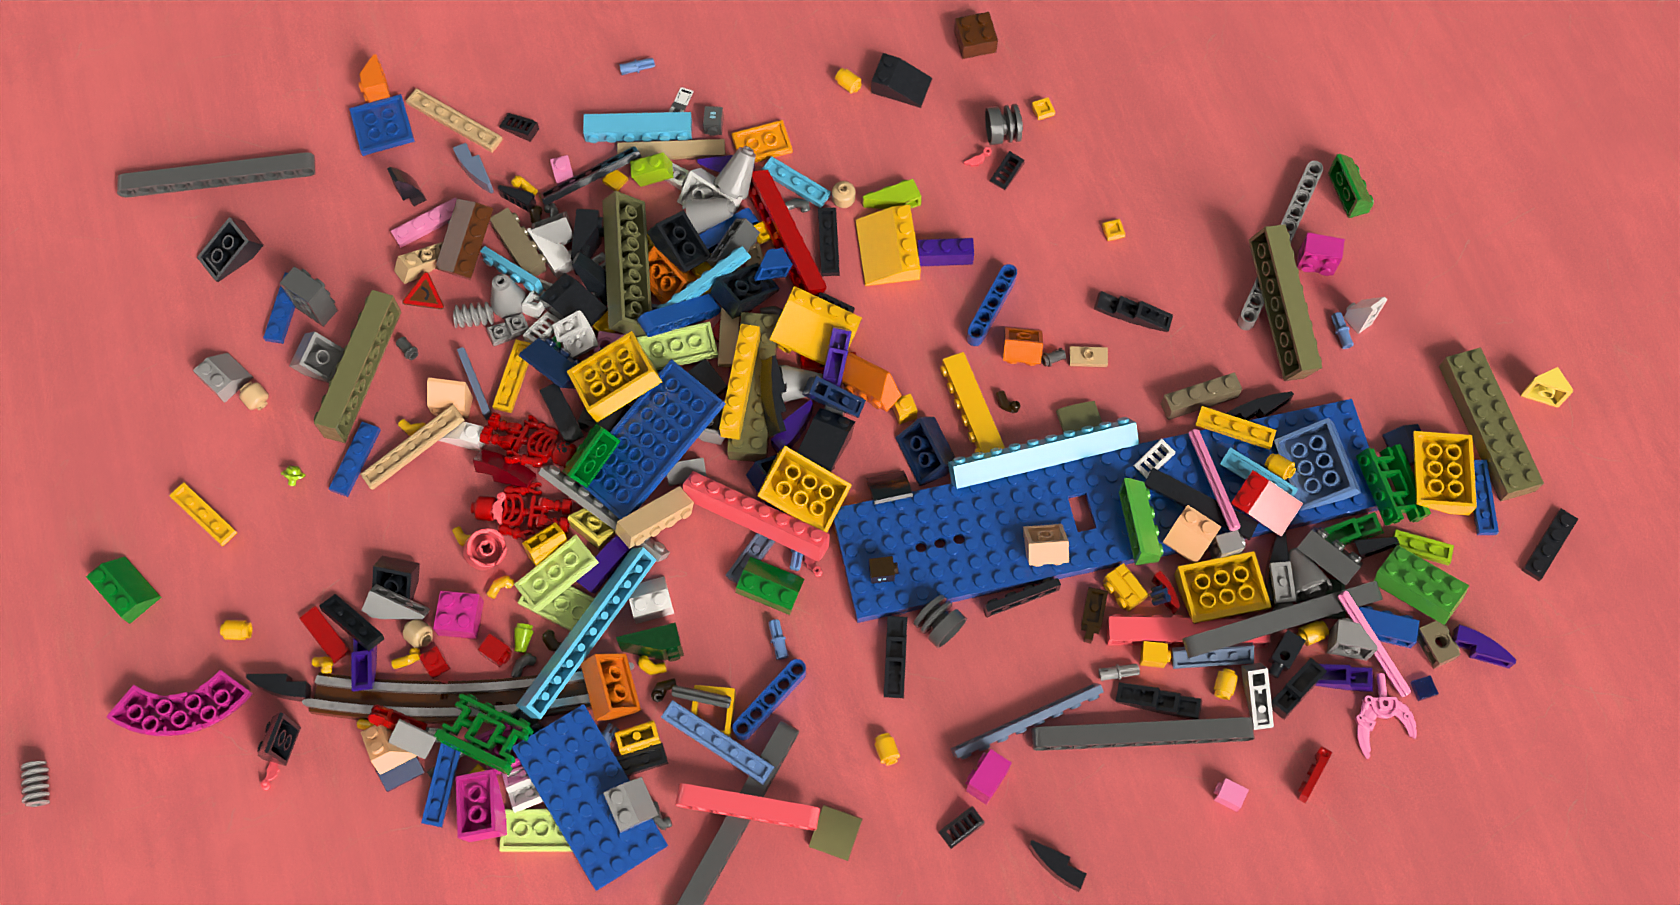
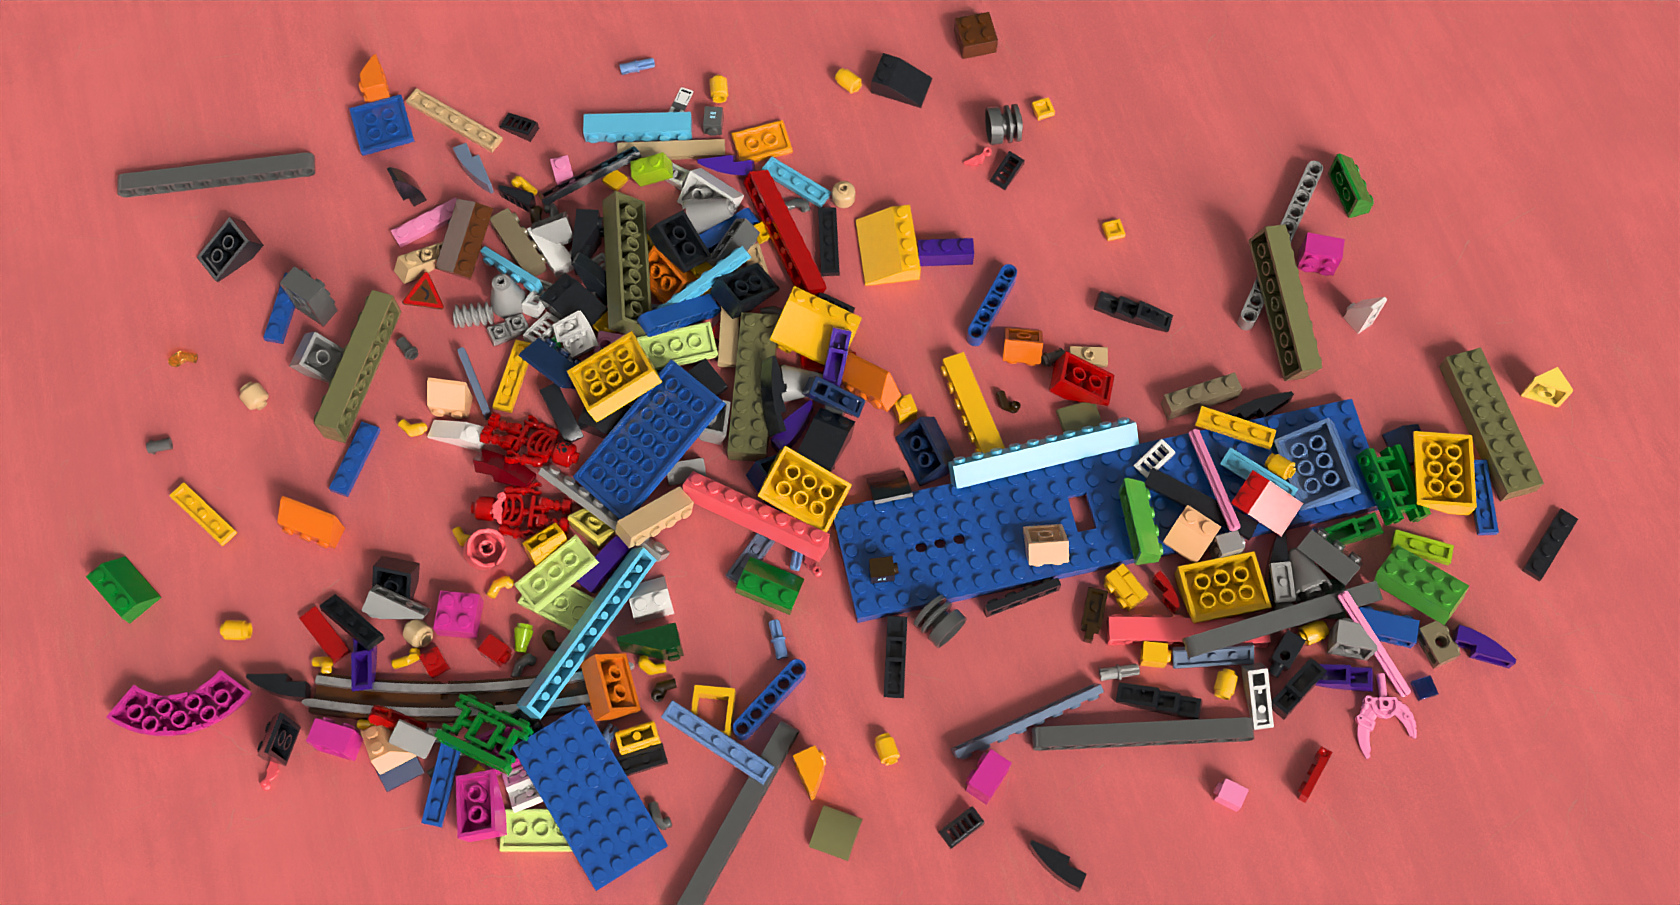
(33, 784): light grey piece -> none
(159, 445): none -> dark grey pin
(182, 357): none -> clear yellow arm
(222, 375): light grey slope -> none
(293, 473): lime plant -> none
(309, 523): none -> orange slope
(335, 739): none -> dark pink brick
(412, 447): tan tile -> none
(591, 455): green slope -> none
(630, 804): light grey slope -> none
(701, 696): dark grey axle -> none
(718, 88): none -> yellow brick
(737, 174): light grey cone -> none
(740, 381): yellow brick -> none
(747, 806): coral beam -> none
(774, 265): blue slope -> none
(810, 768): none -> light orange slope
(897, 195): lime slope -> none
(1081, 381): none -> red slope
(1159, 595): dark blue plate -> none
(1342, 330): medium blue axle -> none
(1374, 546): black slope -> none

